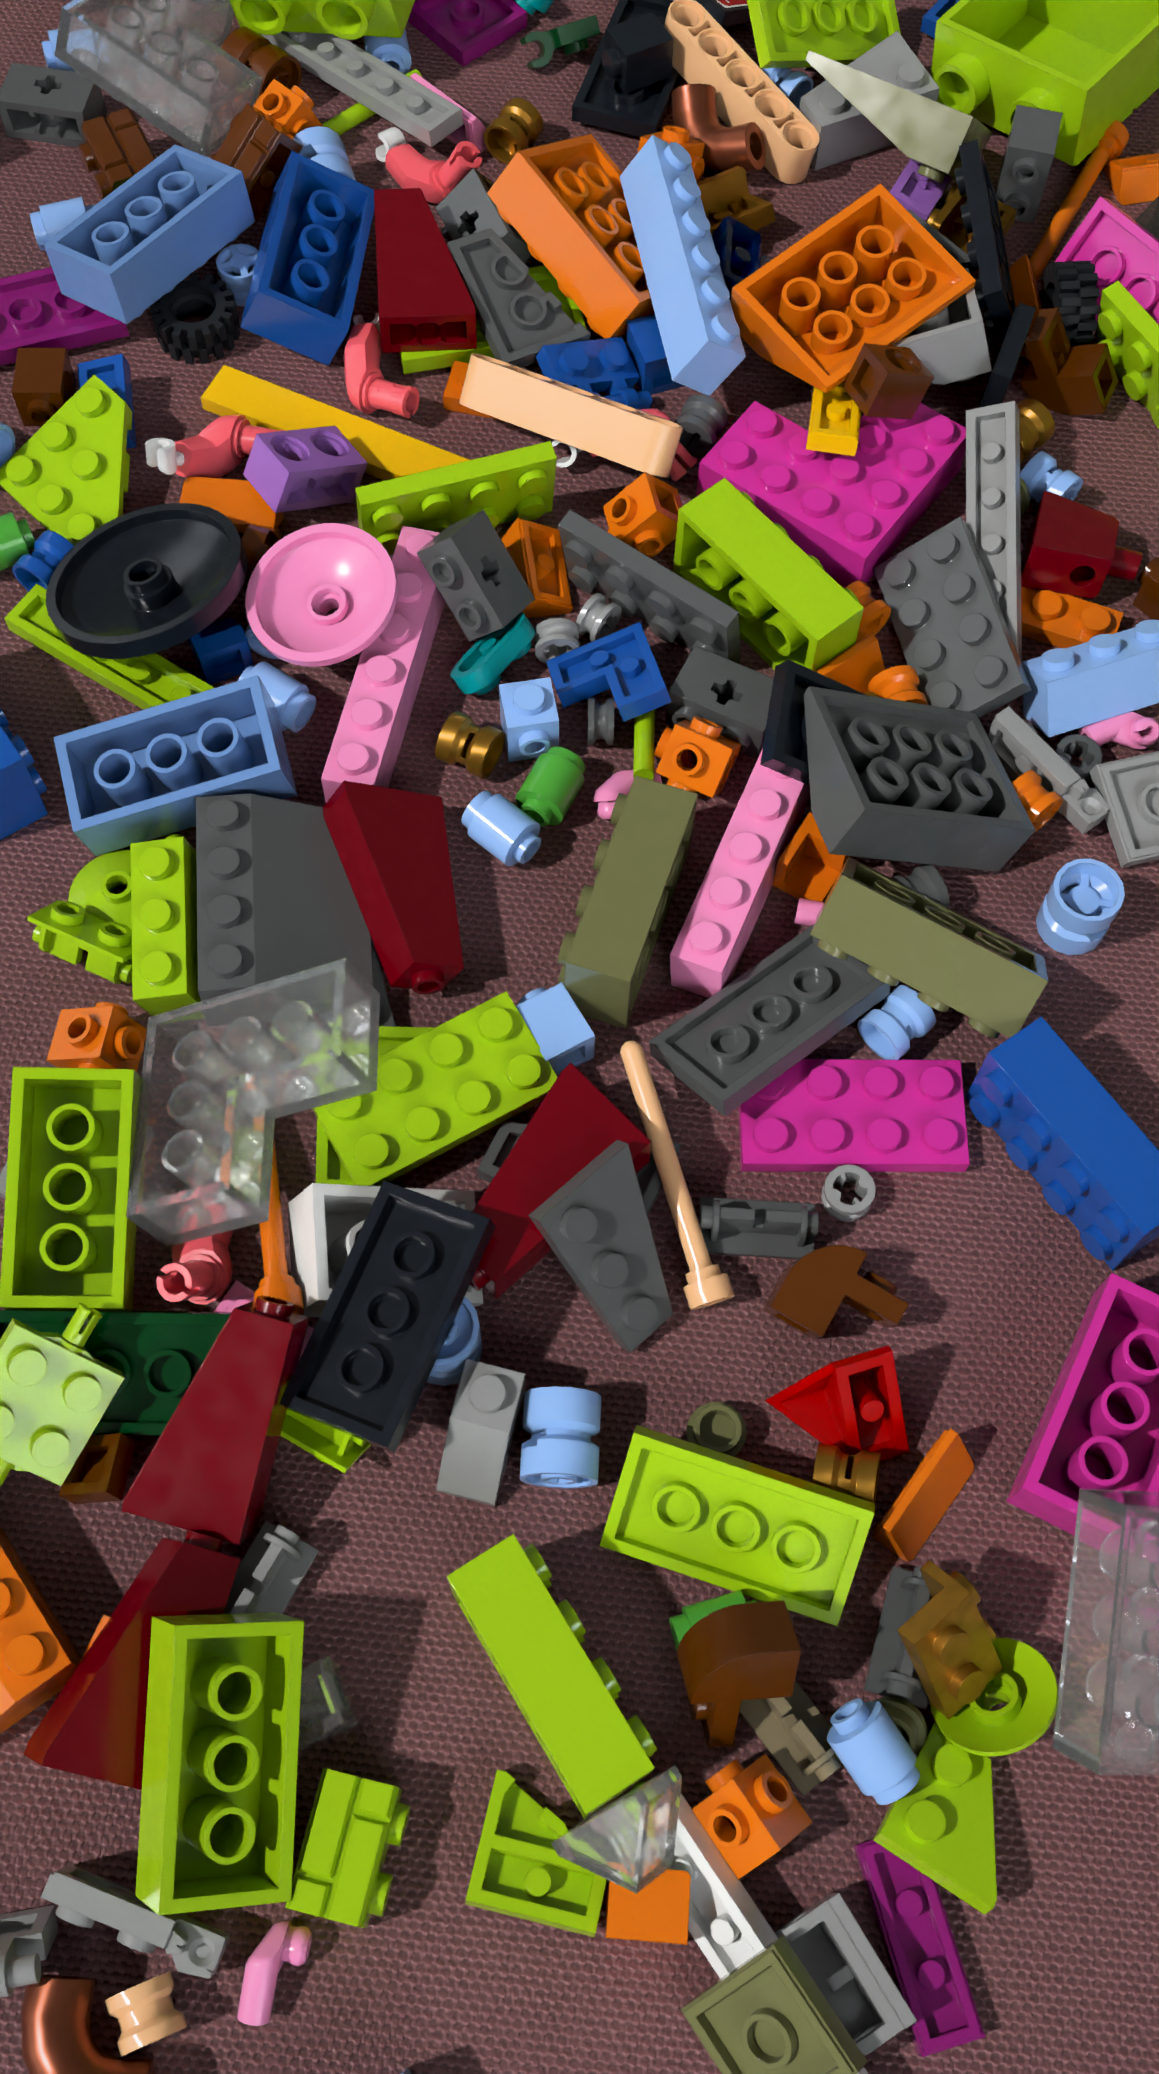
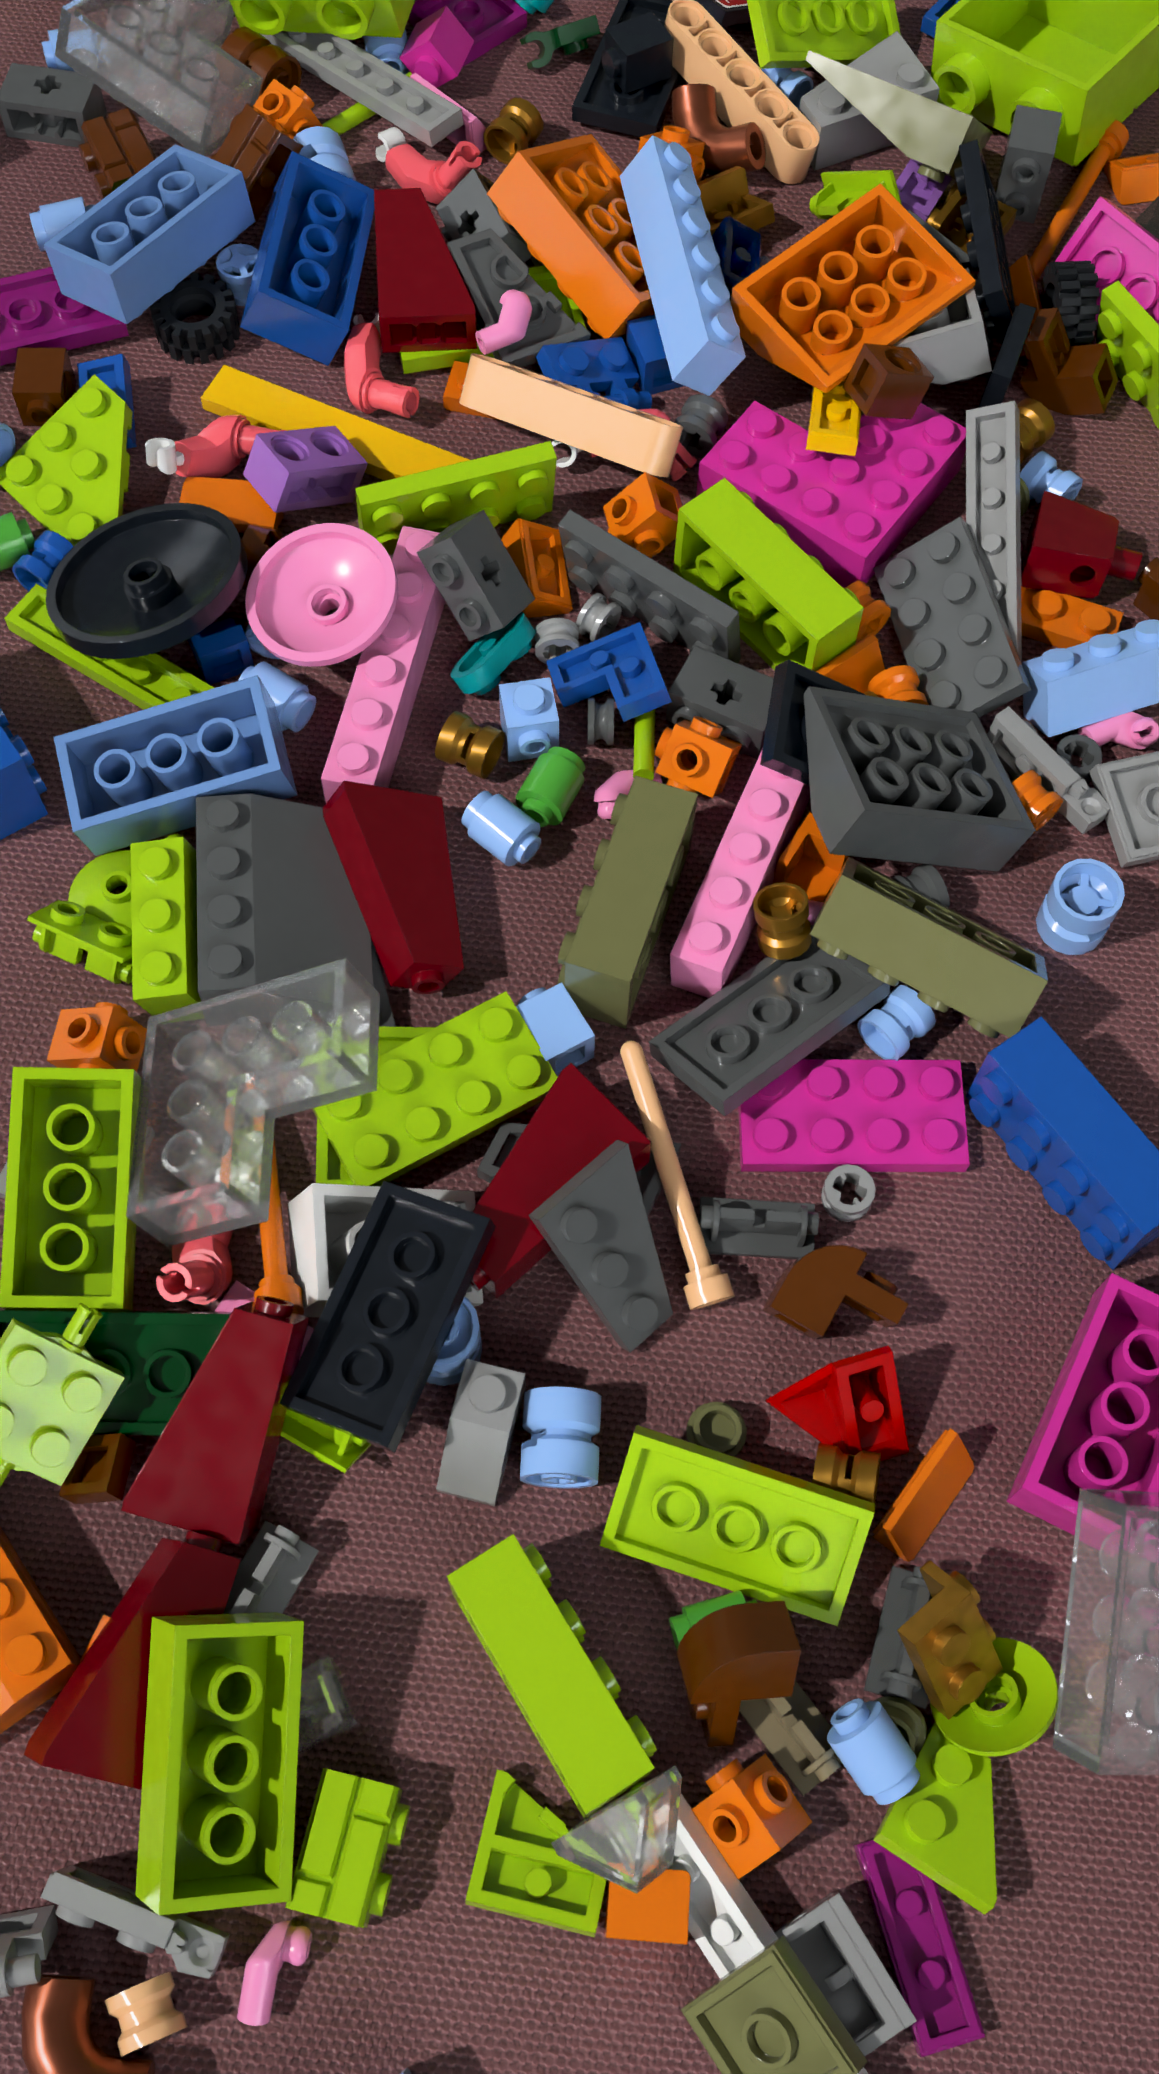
(437, 47): none -> dark pink brick
(511, 325): none -> bright pink arm
(782, 920): none -> pearl gold wheel
(845, 187): none -> lime hinge

